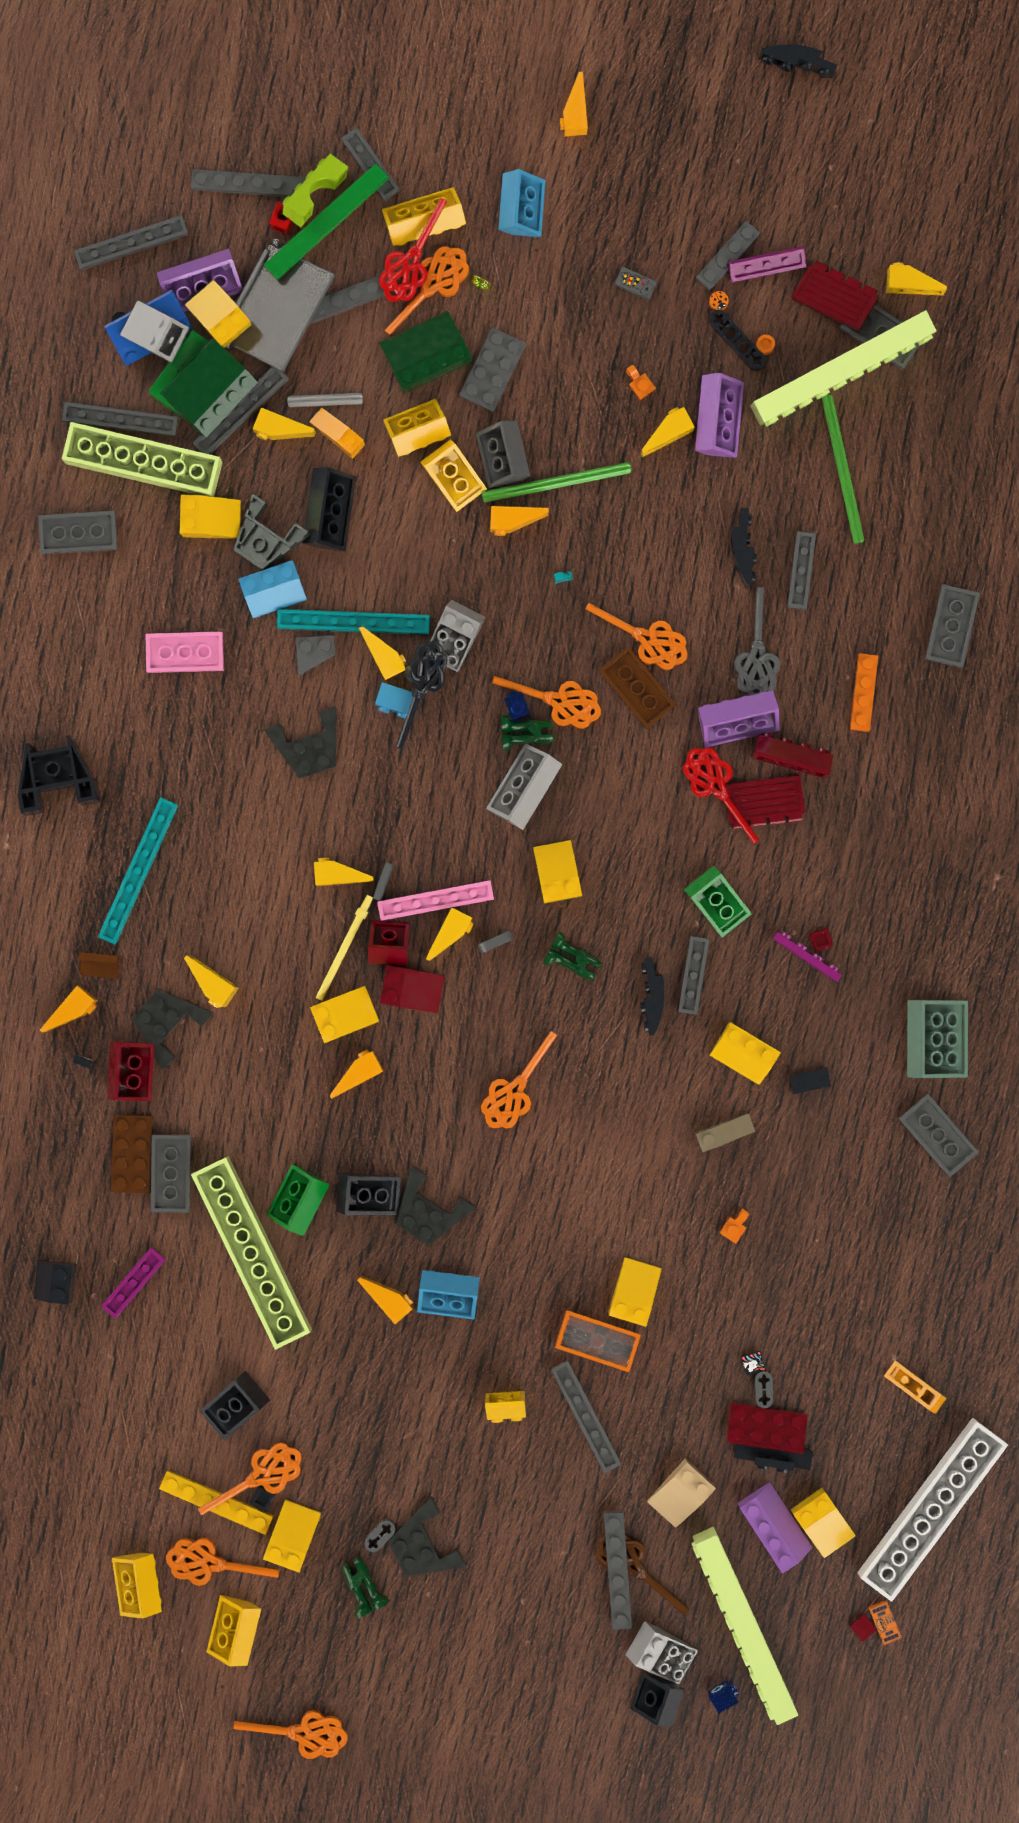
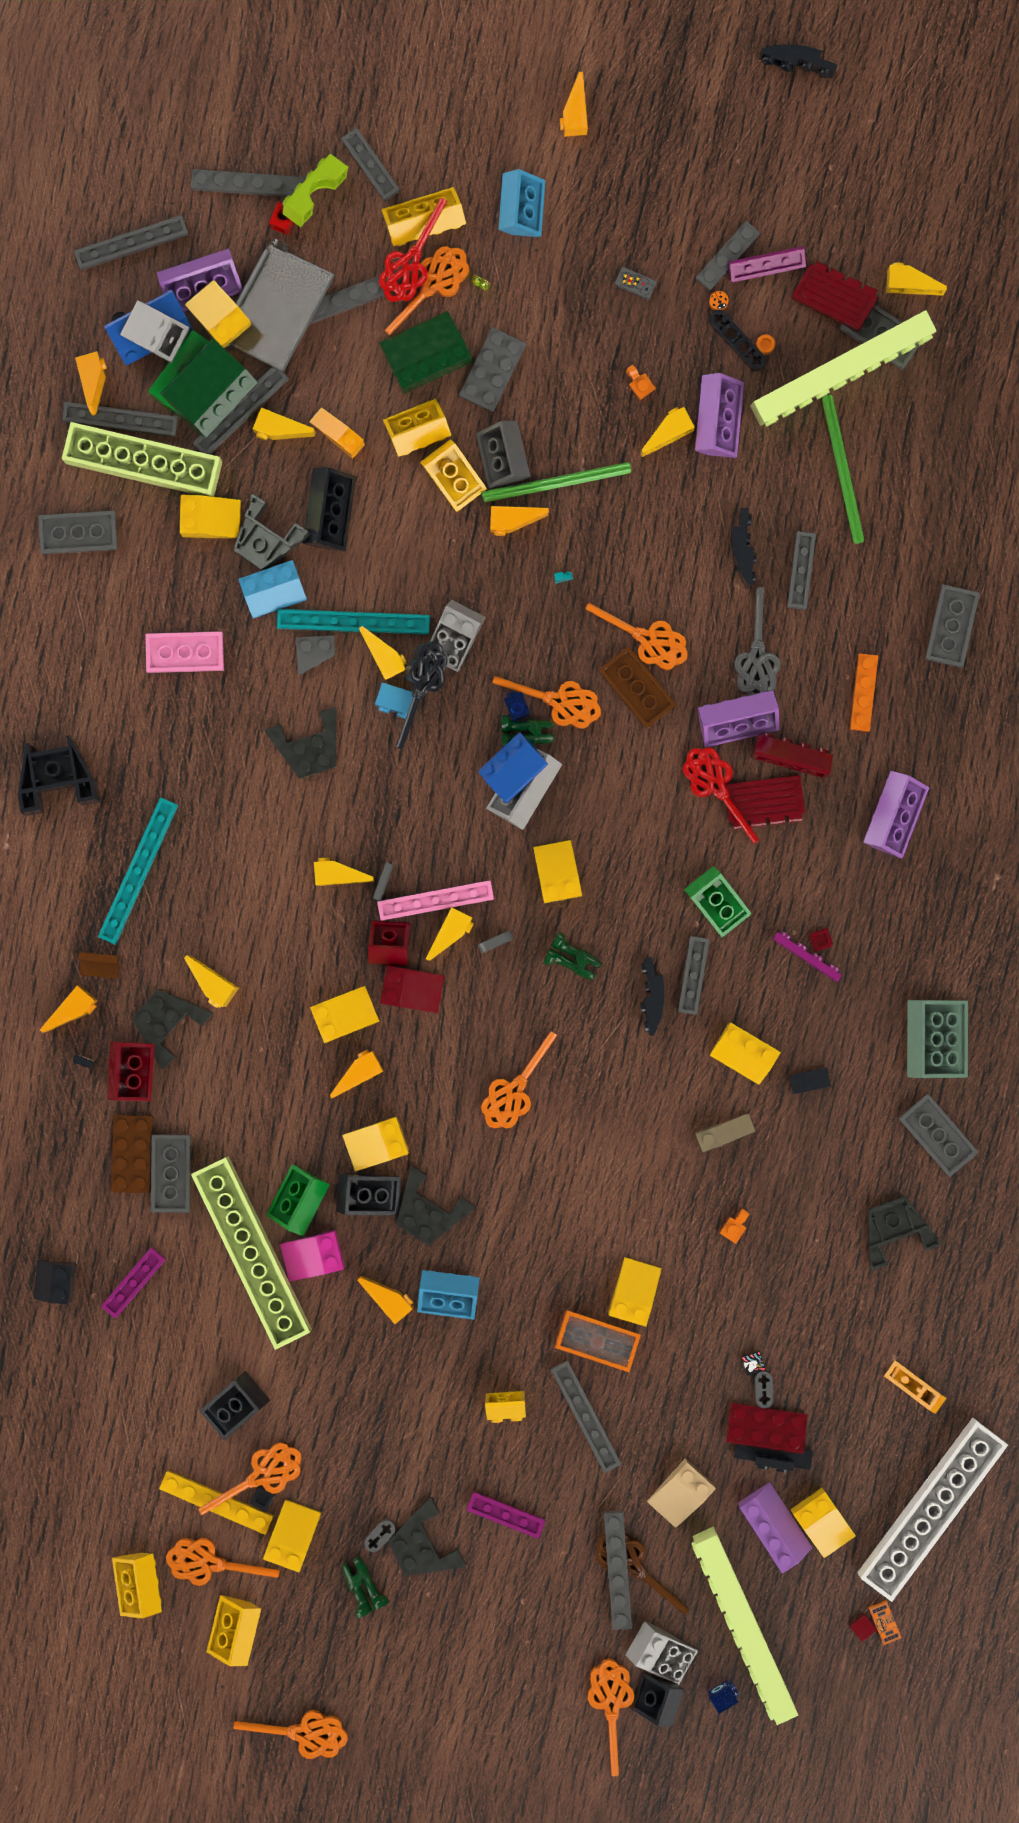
(92, 377): none -> light orange slope
(312, 1256): none -> dark pink slope
(325, 400): light grey axle -> none
(326, 221): green tile -> none
(361, 914): light yellow bar -> none
(376, 1144): none -> yellow slope
(505, 1514): none -> magenta plate
(513, 767): none -> blue slope
(604, 1702): none -> orange piece
(894, 1221): none -> pearl dark grey wing
(896, 814): none -> medium lavender slope

